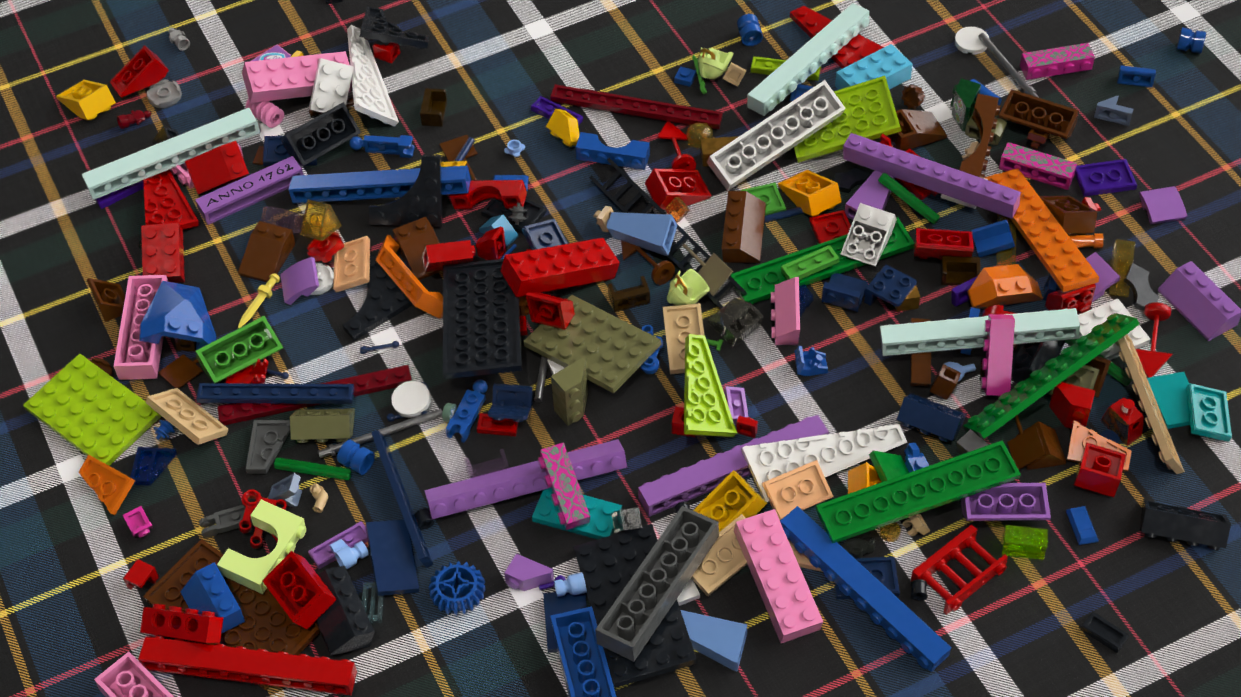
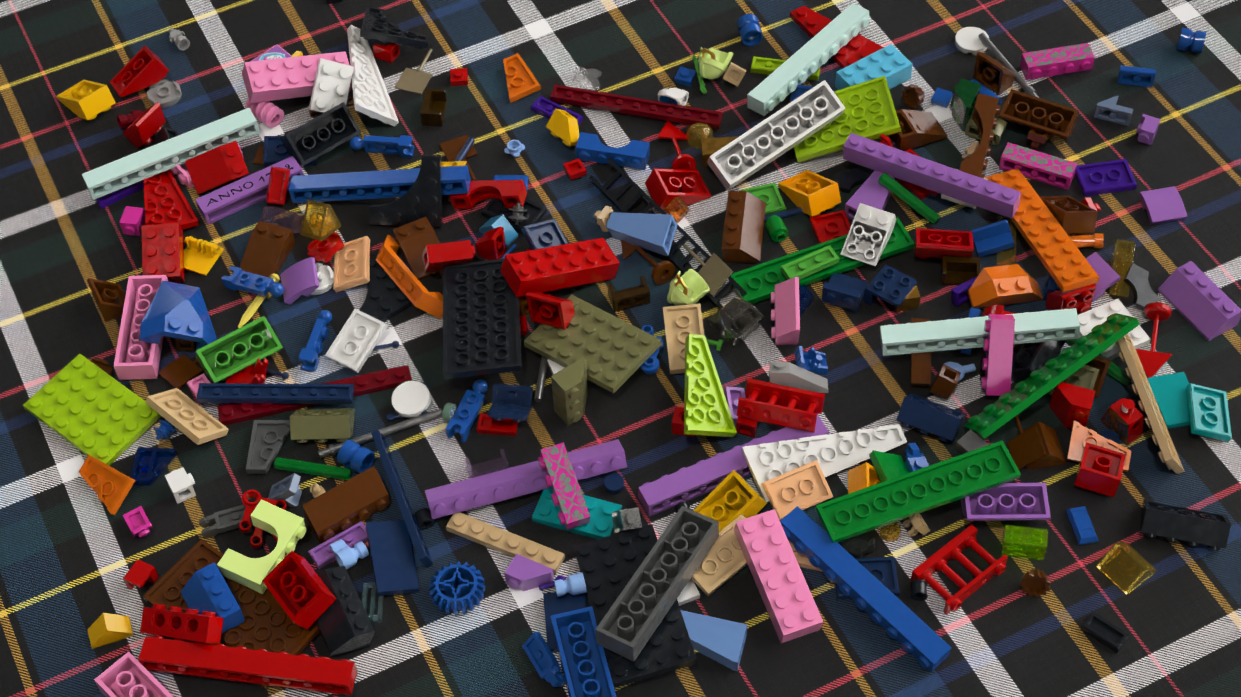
(109, 629): none -> yellow slope
(132, 220): none -> dark pink brick
(145, 126): none -> red slope
(181, 485): none -> white brick
(194, 383): none -> bright pink tile
(200, 255): none -> yellow hinge
(252, 283): none -> blue plate
(277, 185): none -> red plate
(315, 344): none -> blue plate
(346, 505): none -> reddish brown slope
(356, 340): none -> white tile
(414, 80): none -> dark tan piece
(459, 77): none -> red plate
(503, 541): none -> tan plate
(519, 78): none -> orange wing
(543, 660): none -> blue hinge
(575, 169): none -> red plate
(586, 78): none -> clear plate
(614, 483): none -> dark blue tile
(673, 96): none -> white rock
(776, 228): none -> green brick
(781, 405): none -> red fence
(794, 376): none -> light grey slope
(942, 97): none -> blue tile
(992, 73): none -> reddish brown slope
(1035, 583): none -> reddish brown piece
(1125, 567): none -> clear yellow slope
(1147, 129): none -> medium lavender brick

